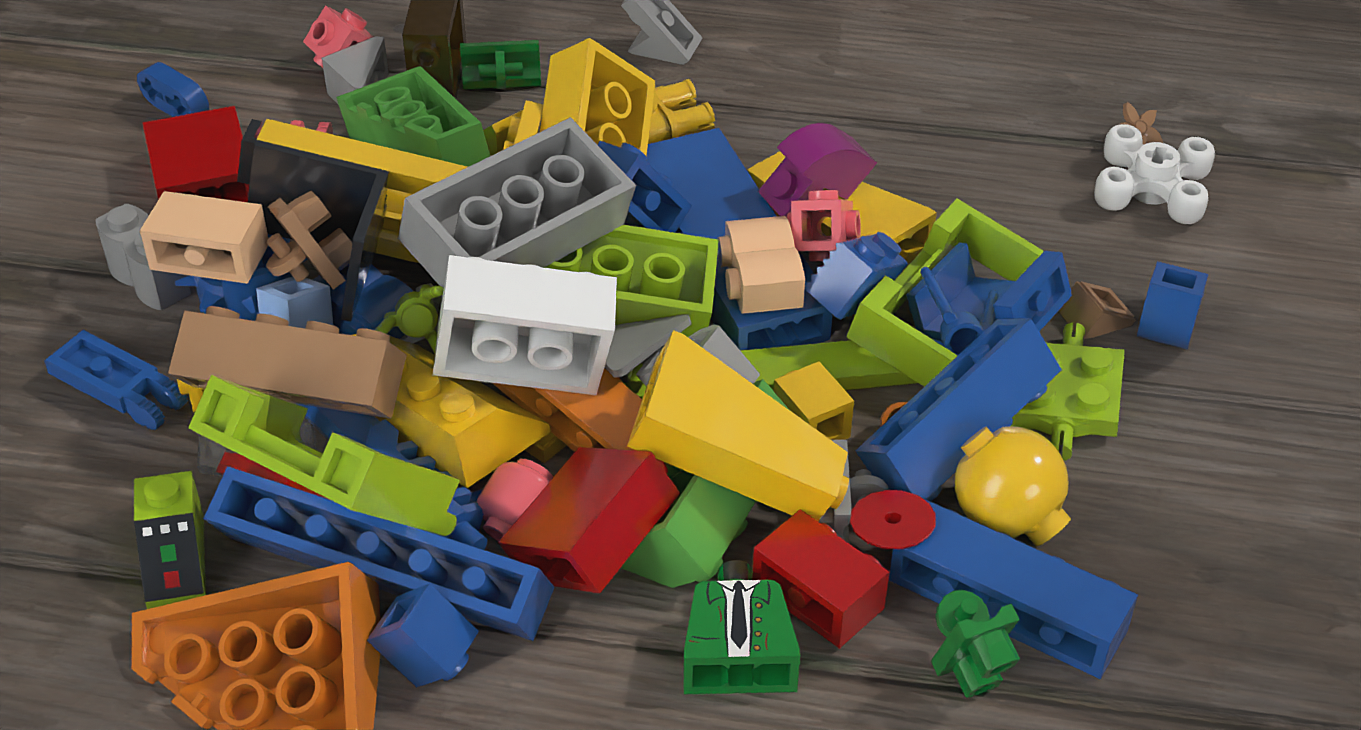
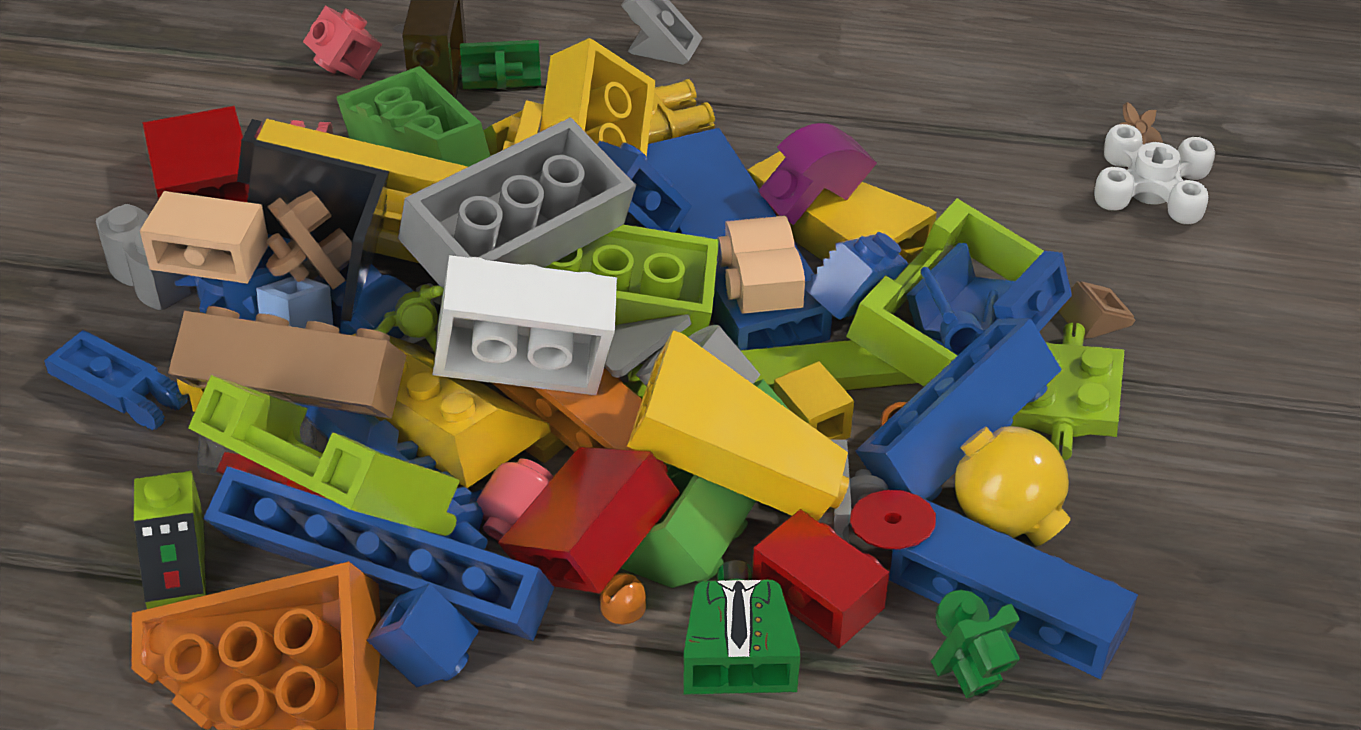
(171, 90): blue beam -> none
(355, 67): light grey slope -> none
(627, 603): none -> orange hinge
(808, 216): coral brick -> none
(1172, 305): blue brick -> none

